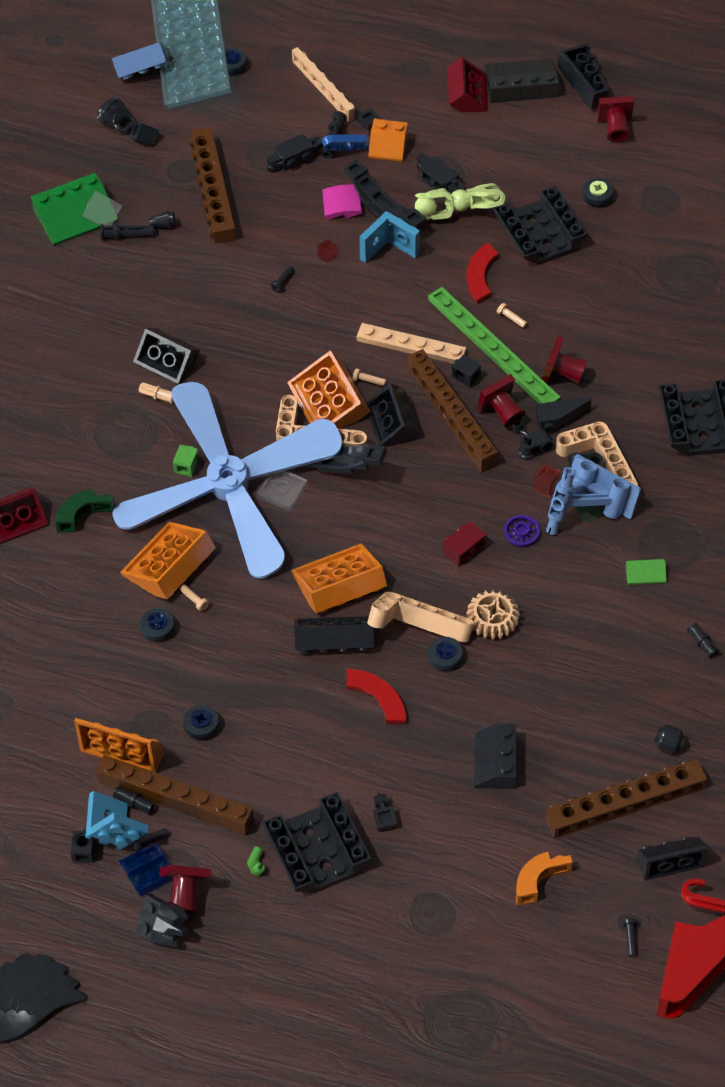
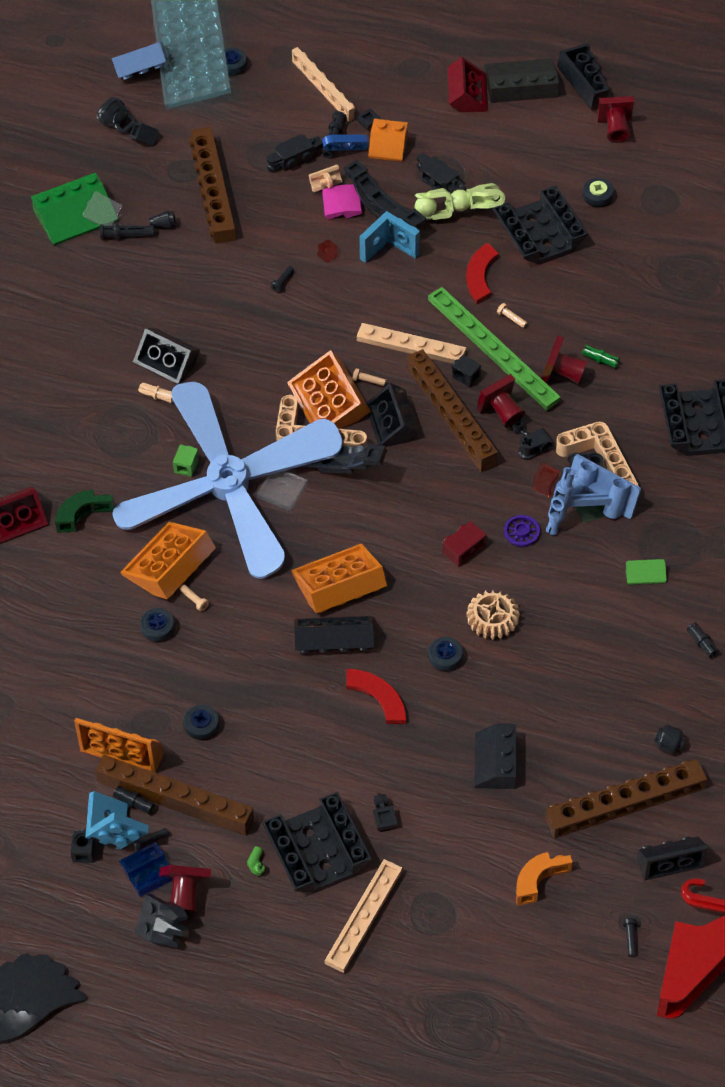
(325, 178): none -> light nougat hips
(363, 916): none -> light nougat plate
(419, 614): light nougat beam -> none
(558, 414): black slope -> none
(600, 356): none -> green pin

